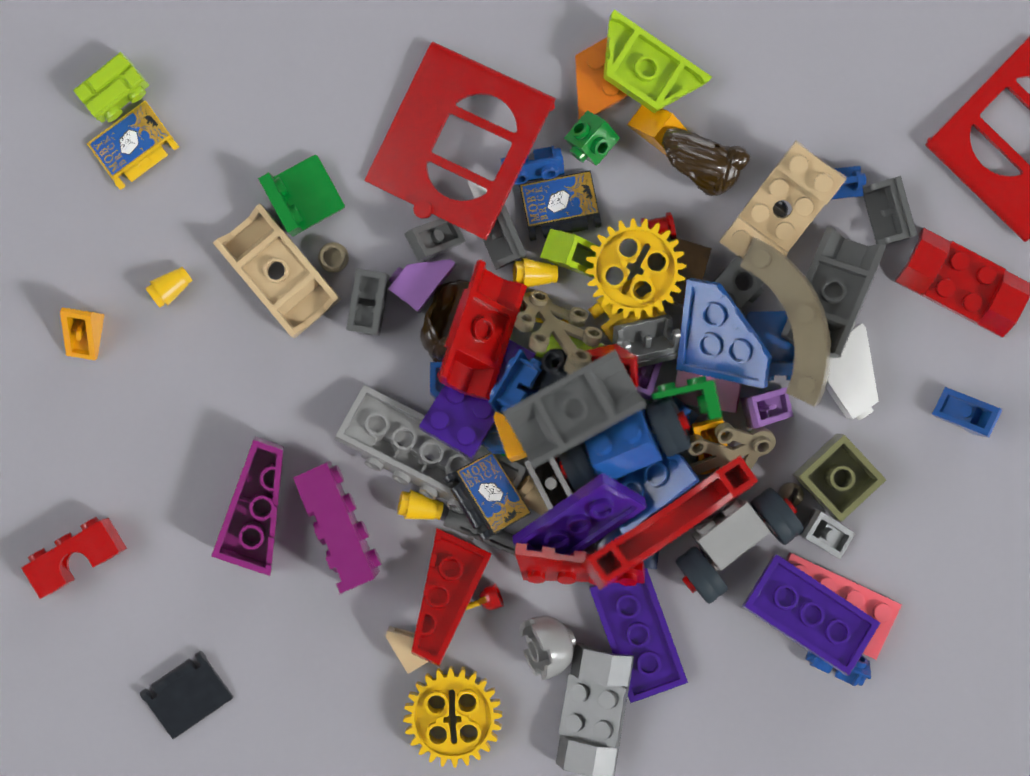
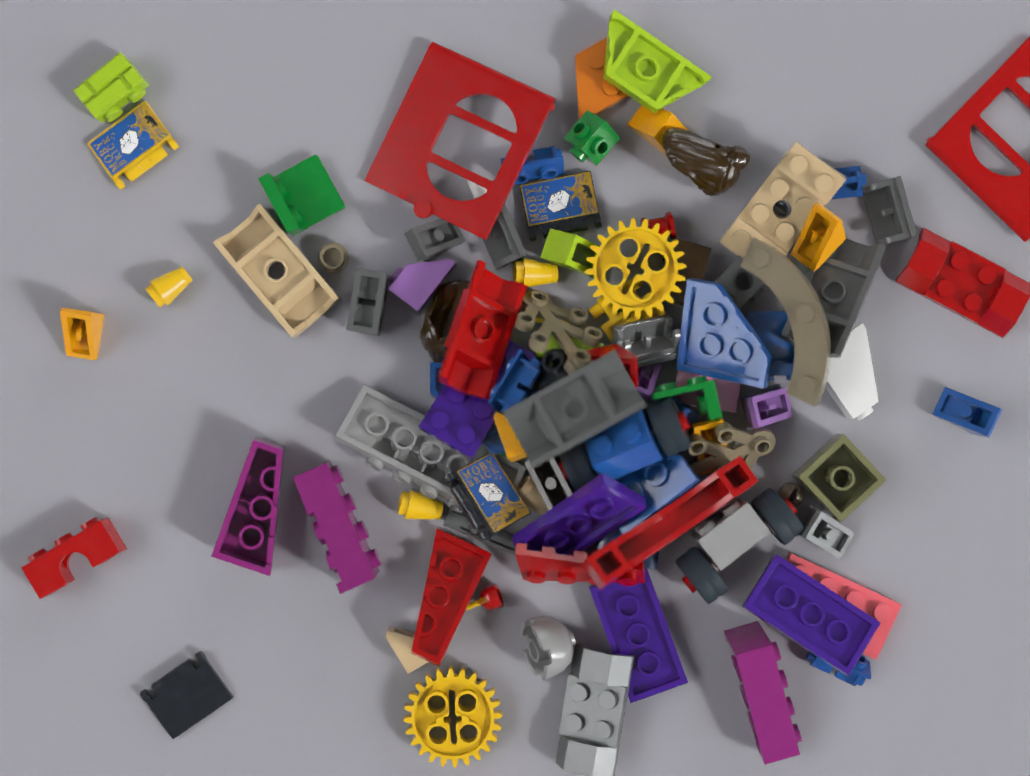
(763, 692): none -> magenta wedge
(819, 237): none -> light orange slope

